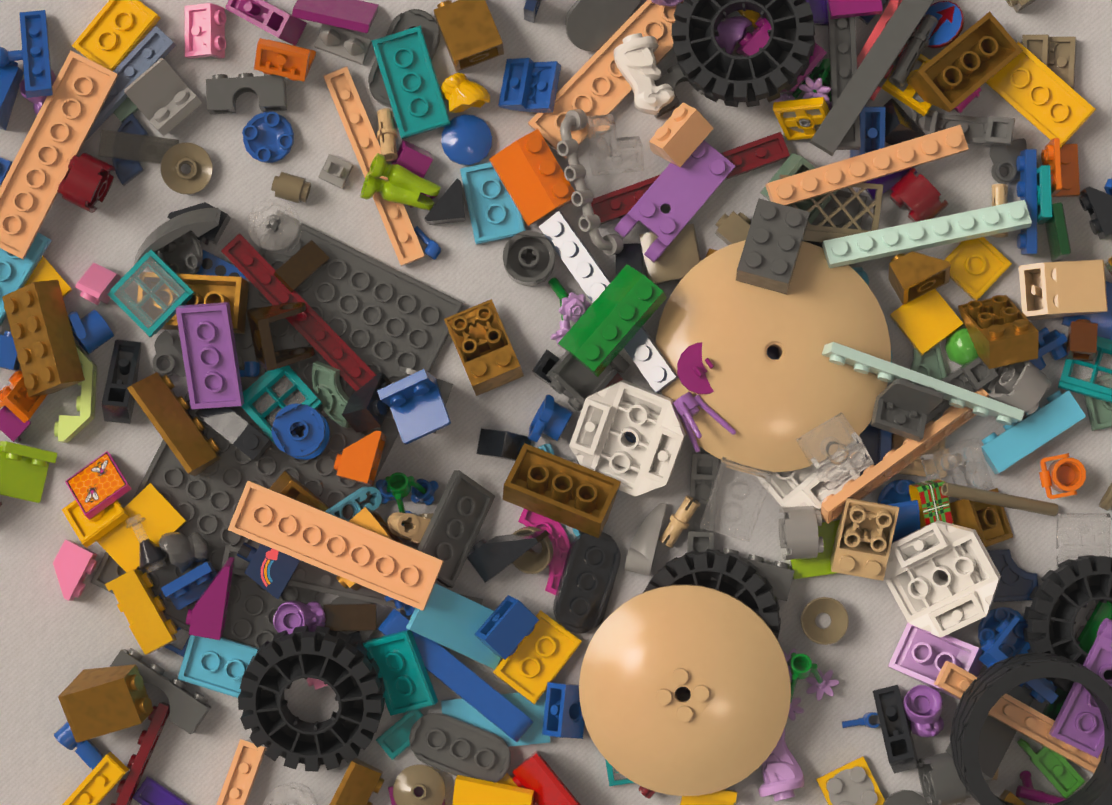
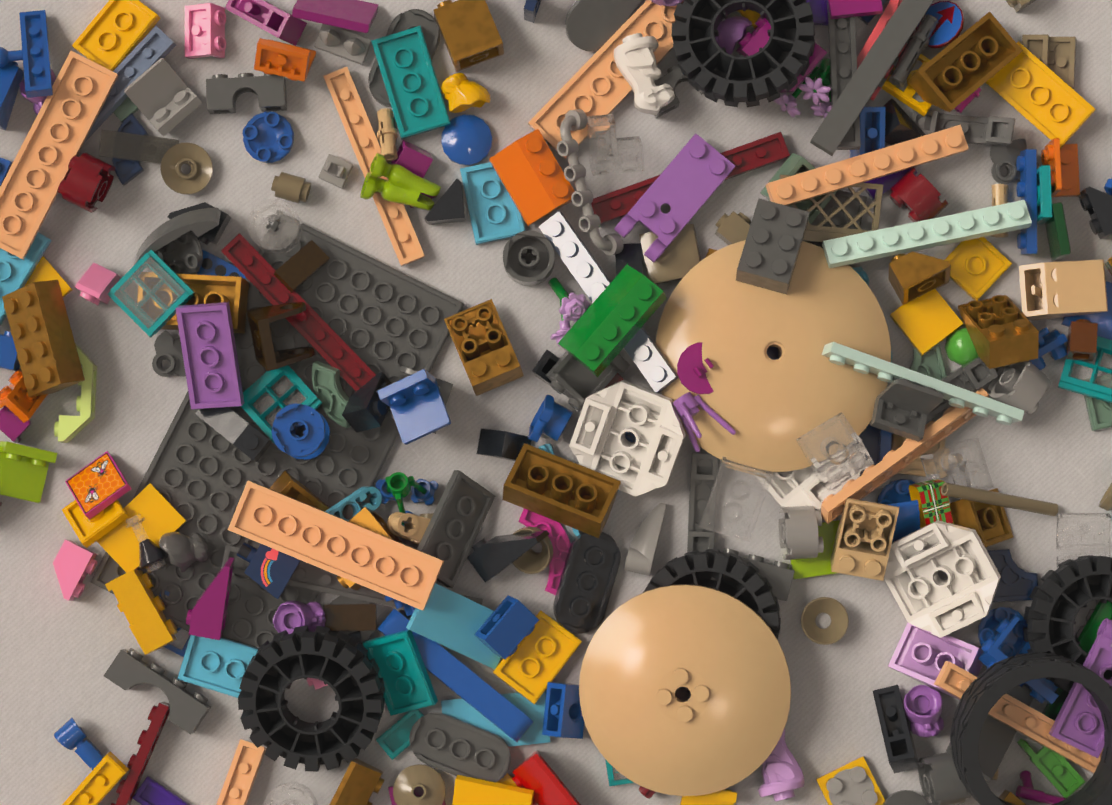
(90, 330): blue piece -> none
(105, 701): pearl gold slope -> none
(122, 373): black slope -> none
(174, 423): pearl gold slope -> none
(190, 585): blue bracket -> none
(251, 369): blue hand -> none
(361, 459): orange slope -> none
(432, 248): blue hand -> none
(529, 85): blue slope -> none
(679, 521): tan pin -> none
(680, 135): light nougat slope -> none
(800, 668): plant -> none
(801, 117): yellow piece -> none
(861, 721): blue hand -> none
(1032, 432): medium azure brick -> none
(1062, 475): orange piece -> none

